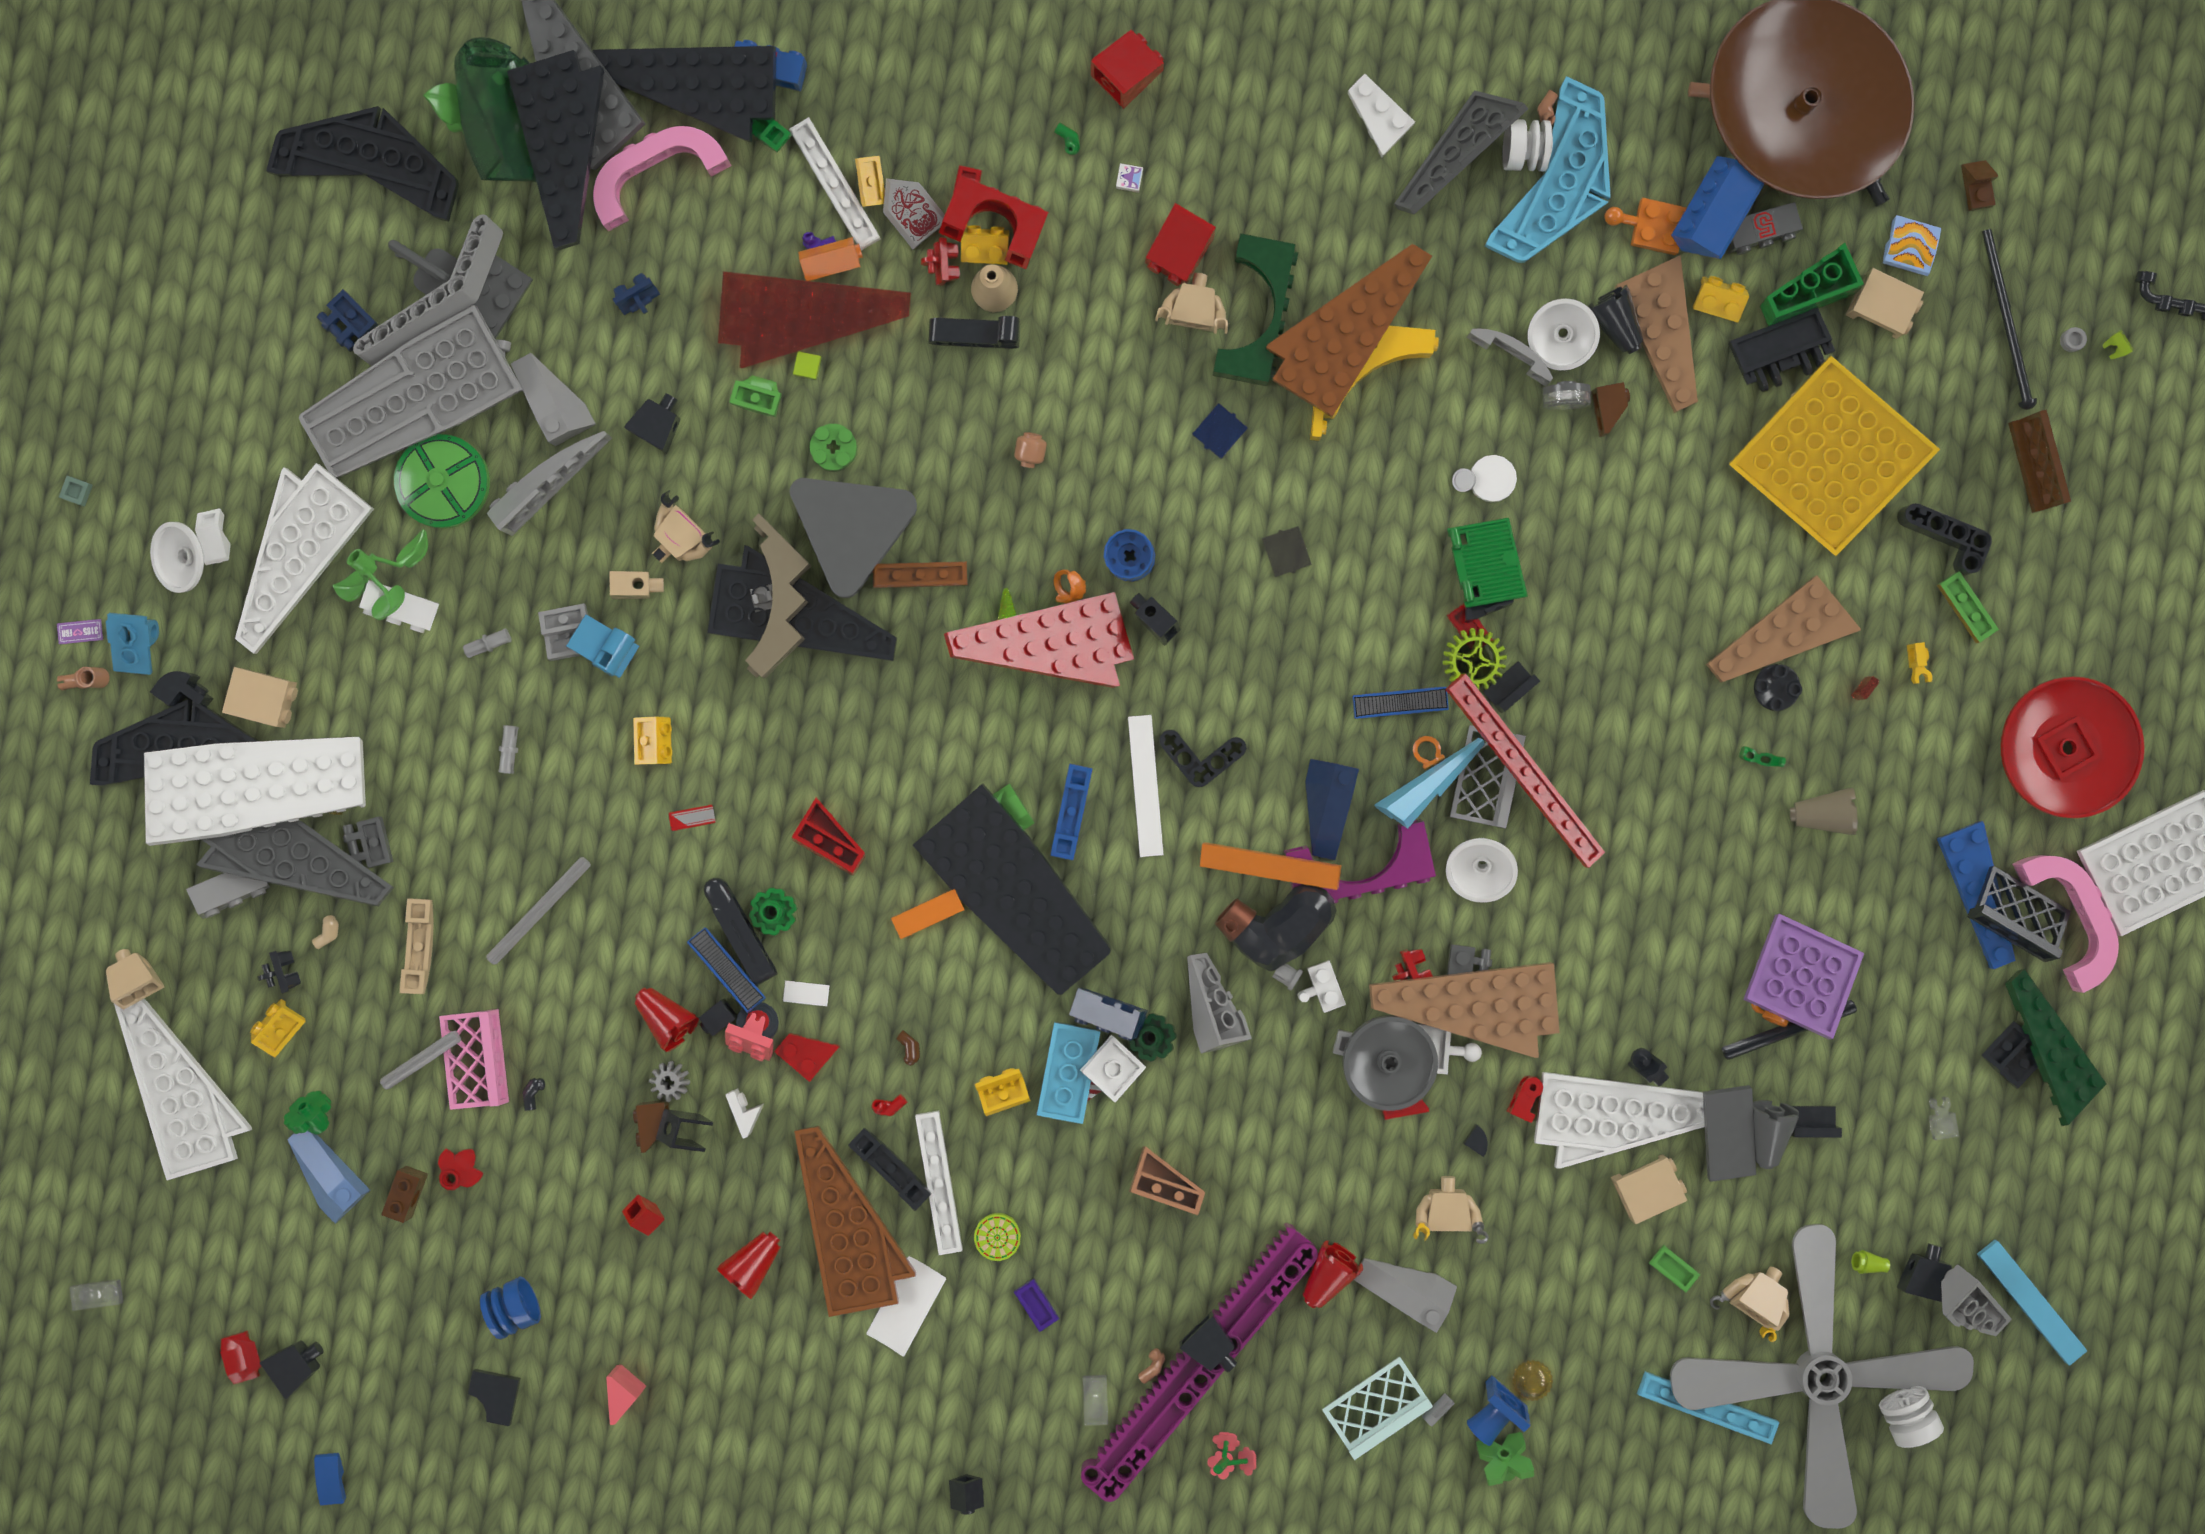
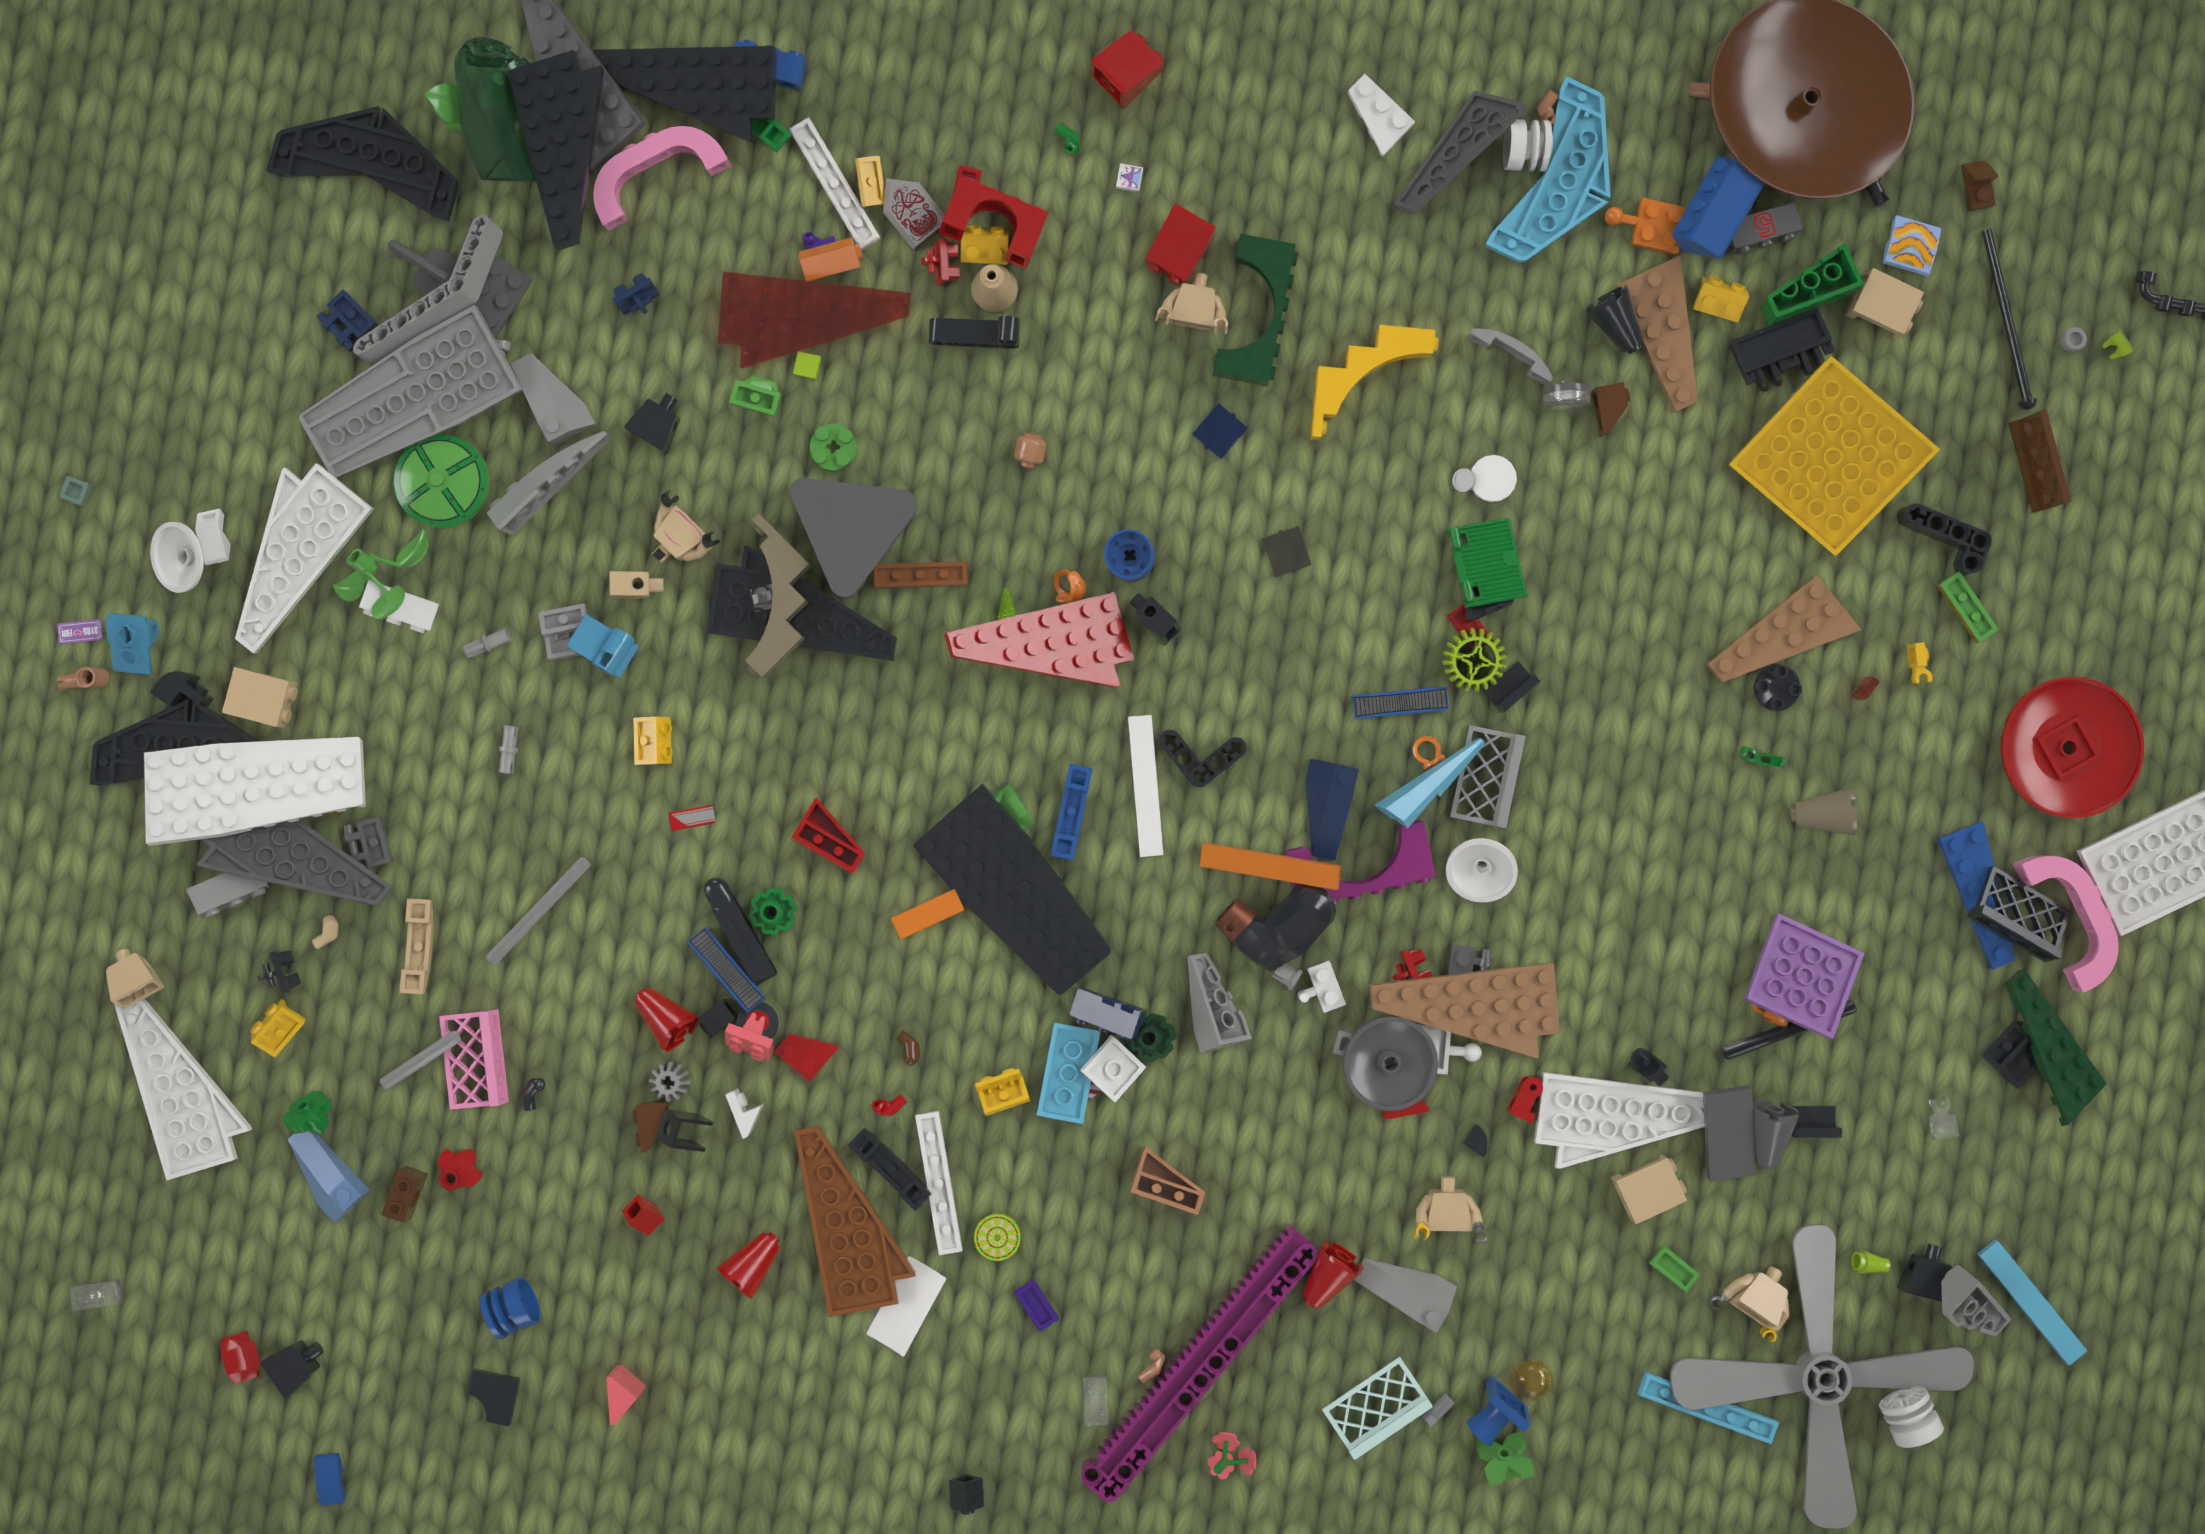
(806, 993): white sticker -> none
(1209, 1344): black torso -> none
(1336, 340): dark orange wing -> none
(1525, 770): plate -> none
(1565, 351): white dish -> none

